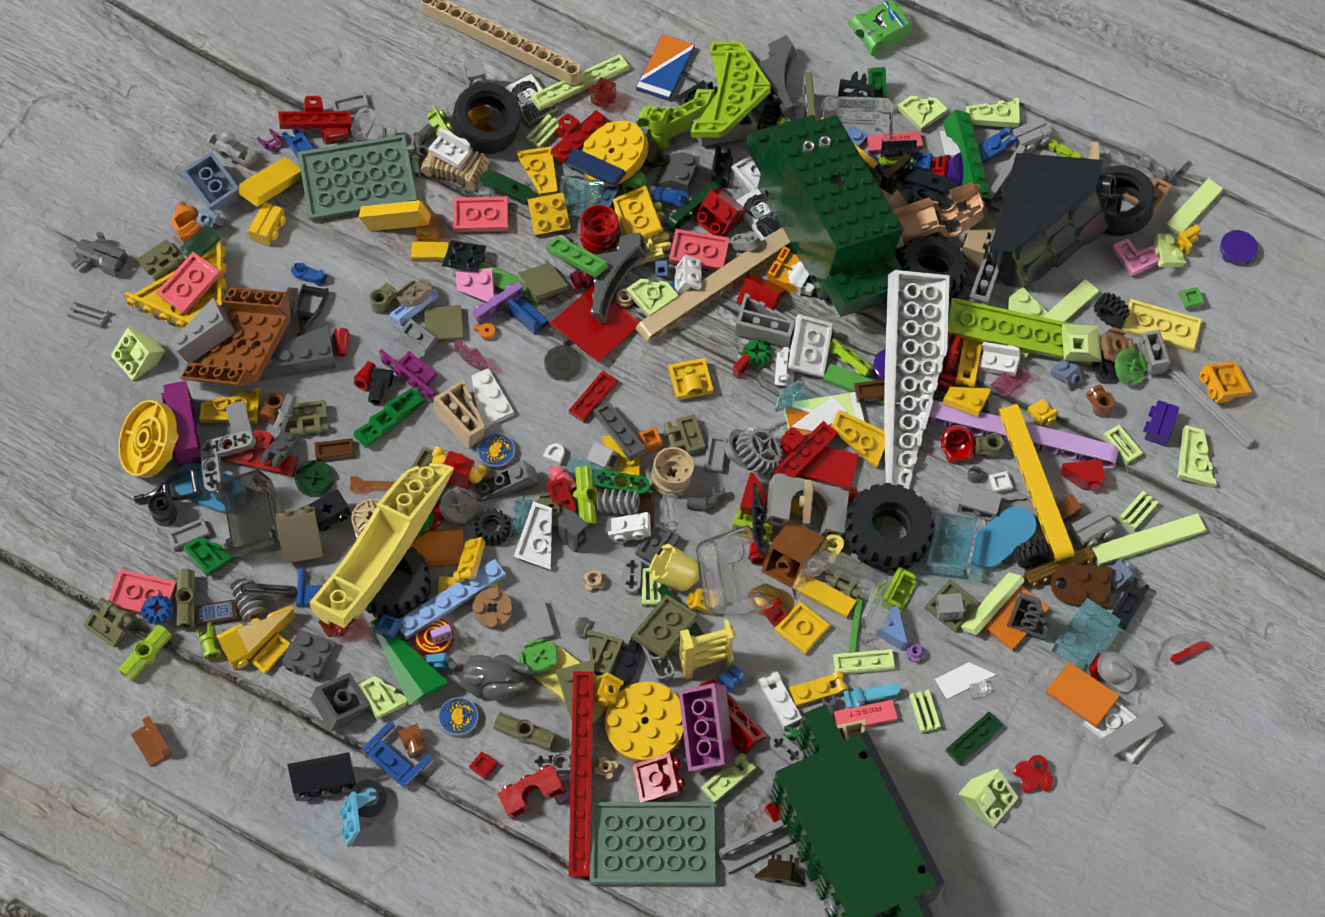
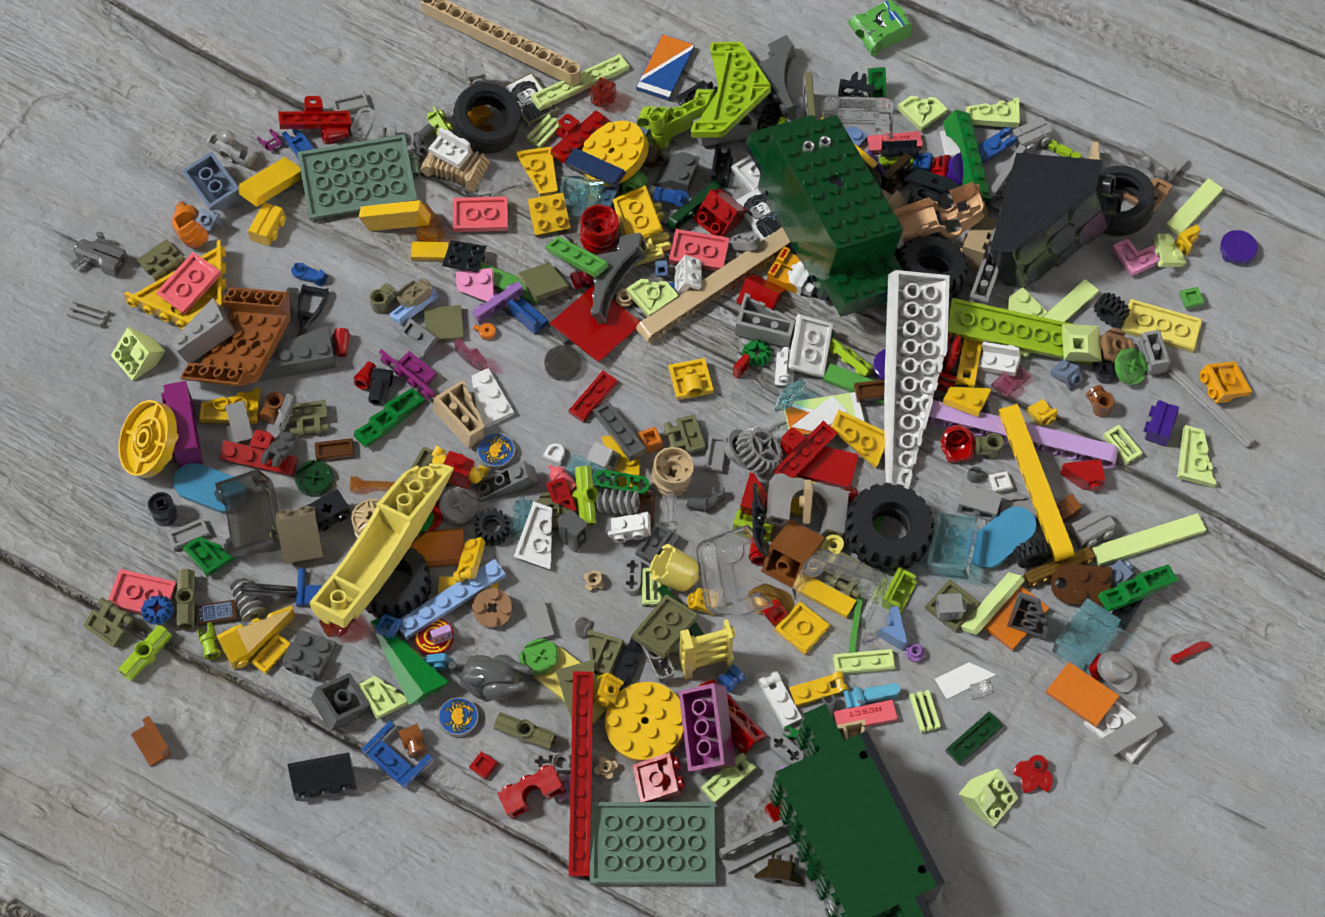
(164, 486): black piece -> none
(201, 241): clear green slope -> none
(215, 455): light grey beam -> none
(366, 800): plate -> none
(505, 185): dark green piece -> none
(1138, 588): none -> green slope
(1147, 499): yellowish green tile -> none

